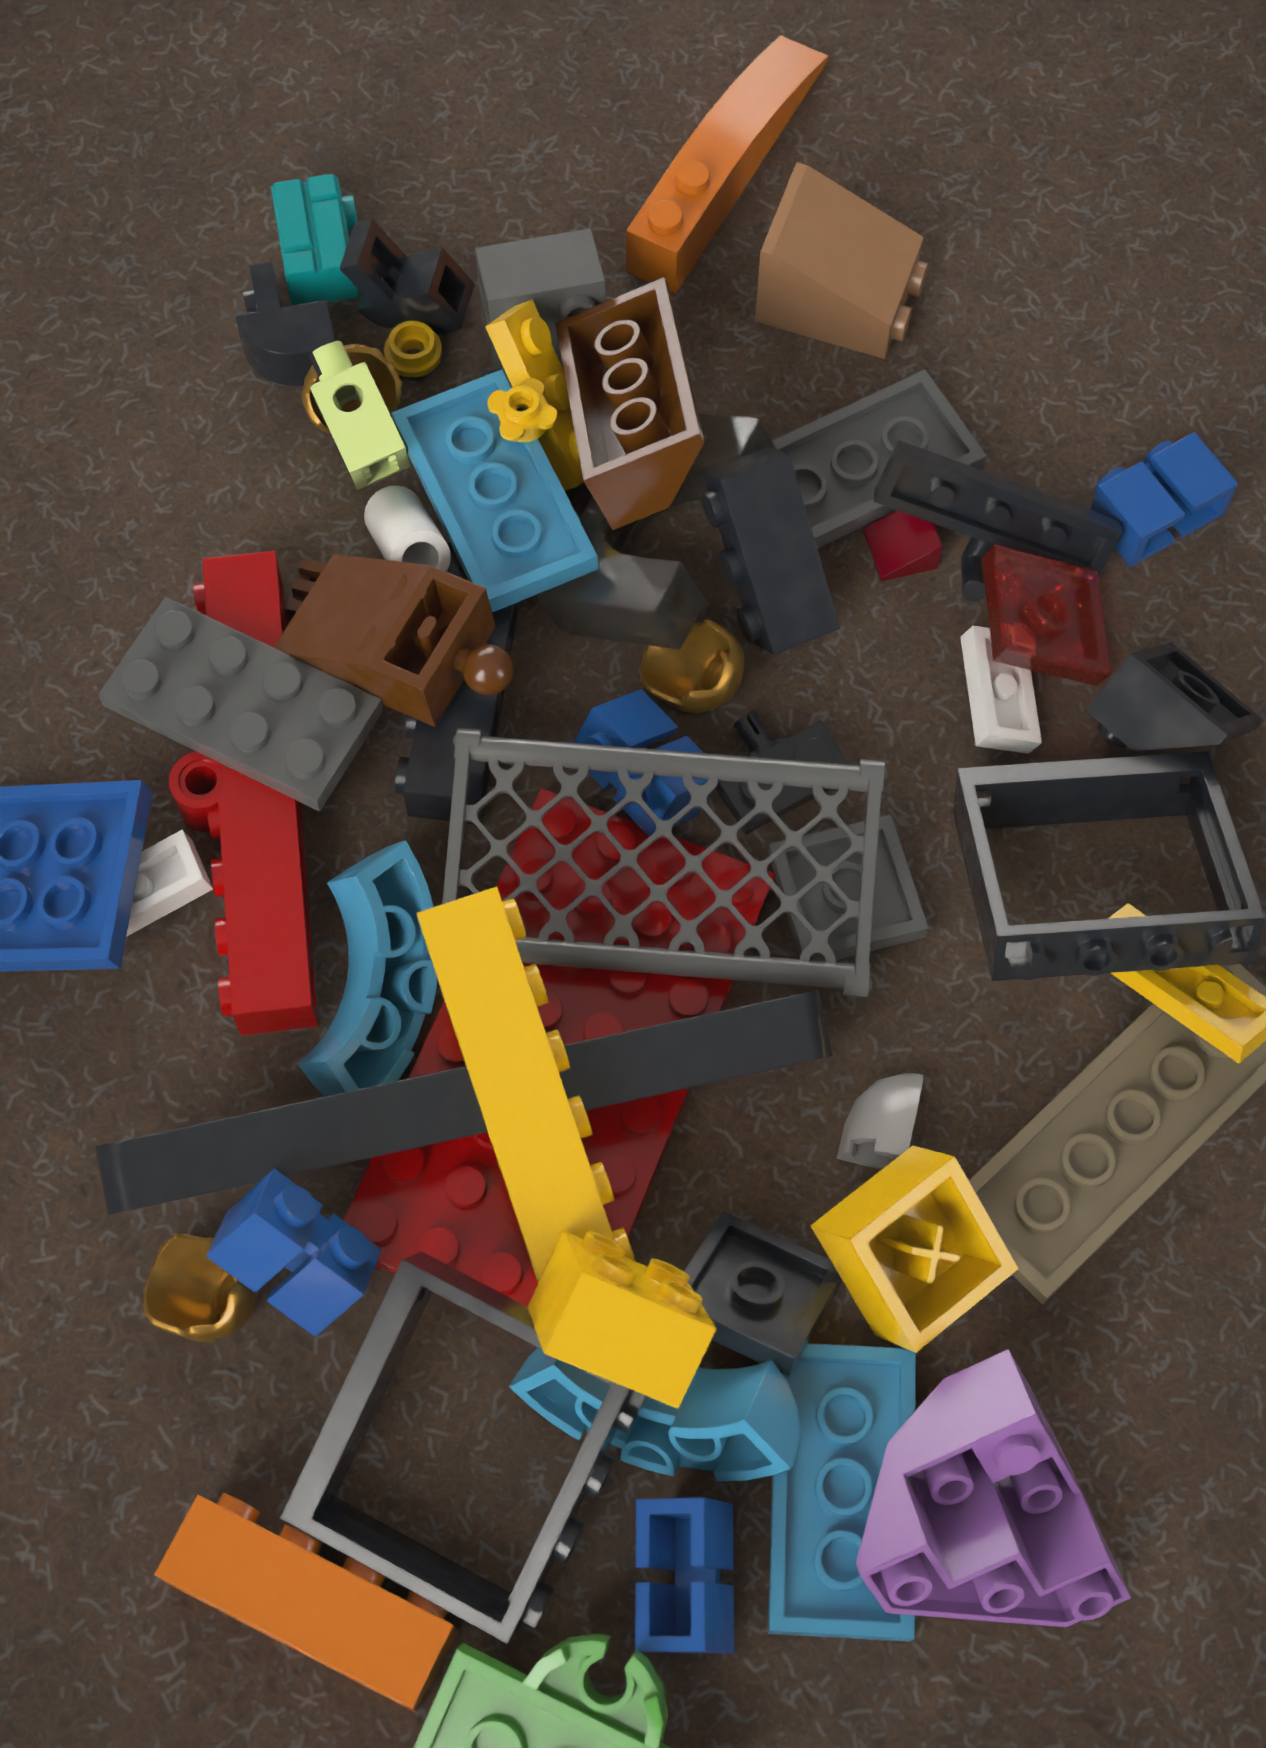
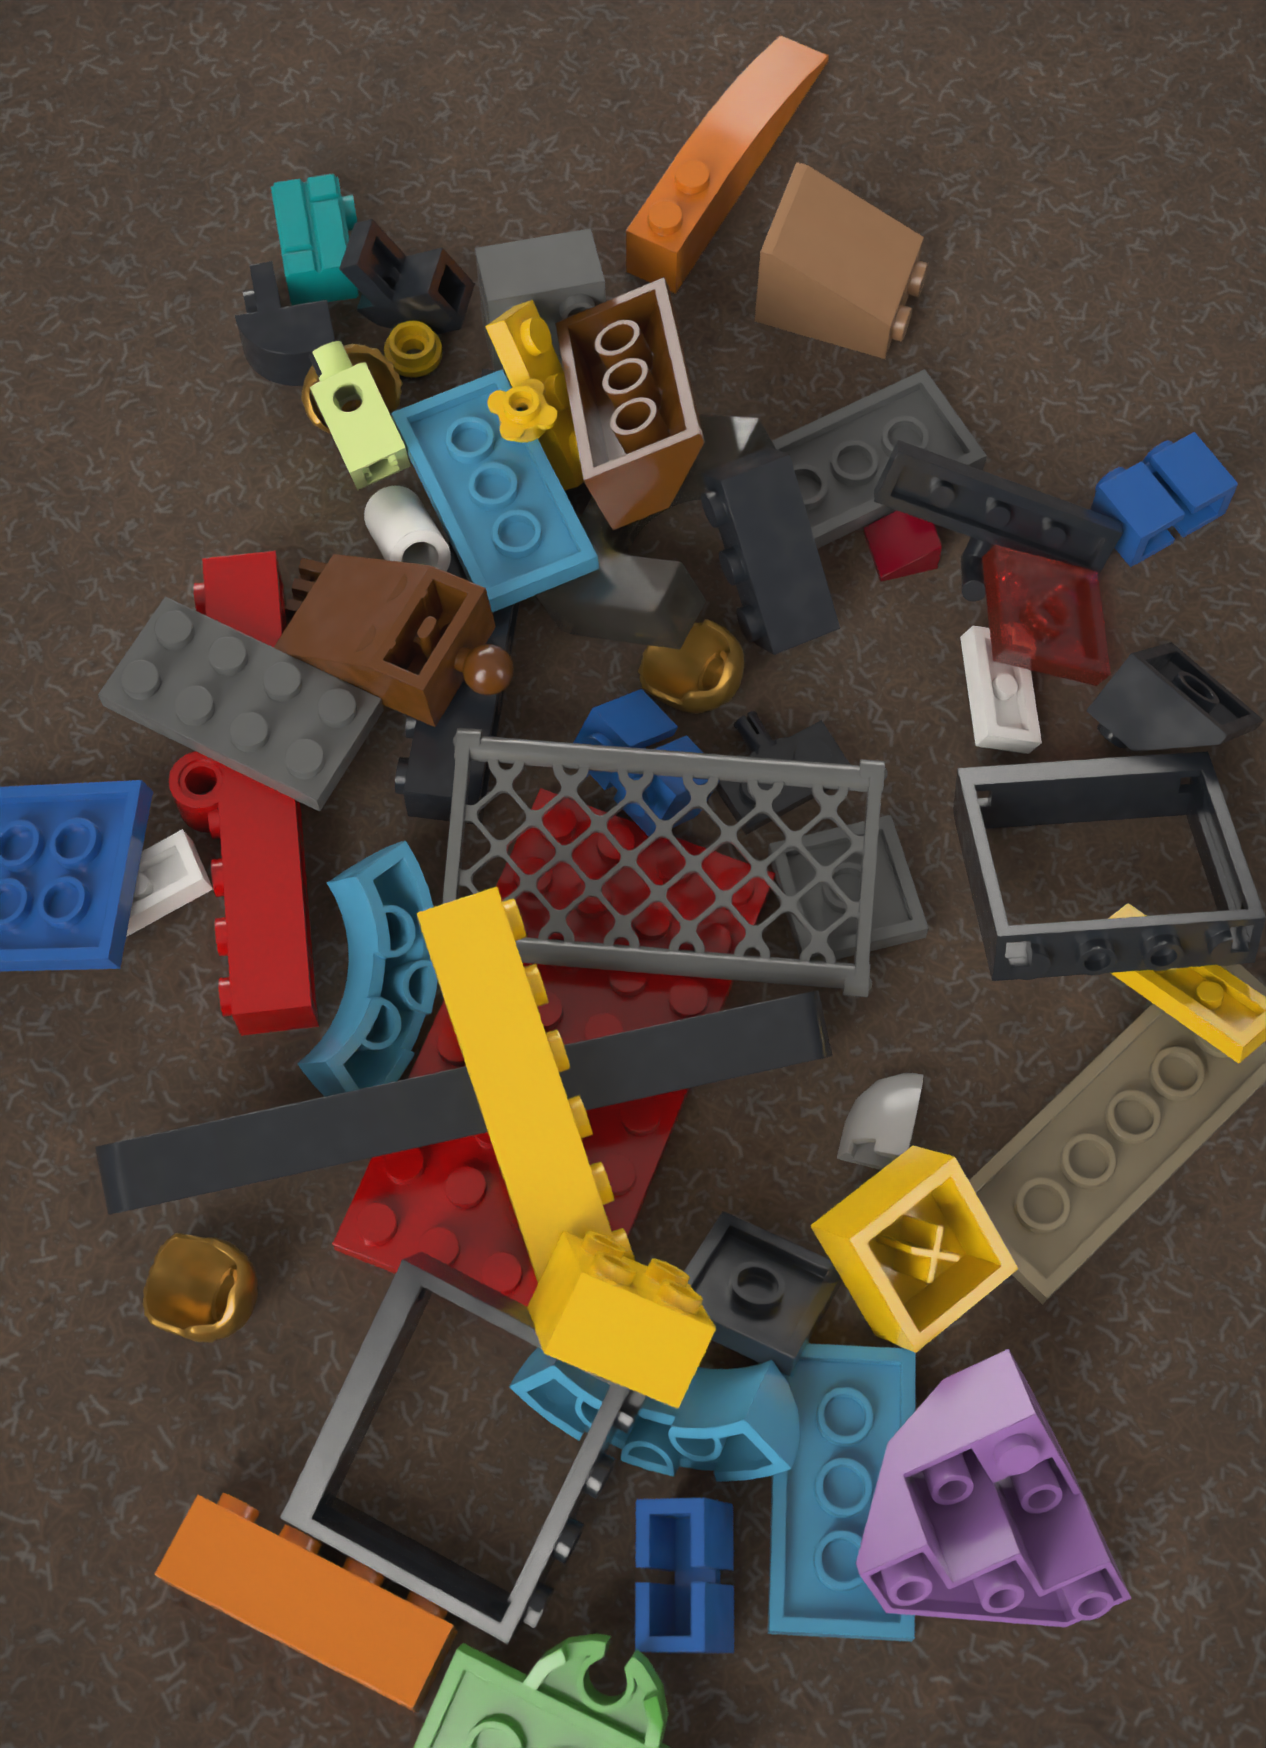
(282, 1228): blue piece -> none

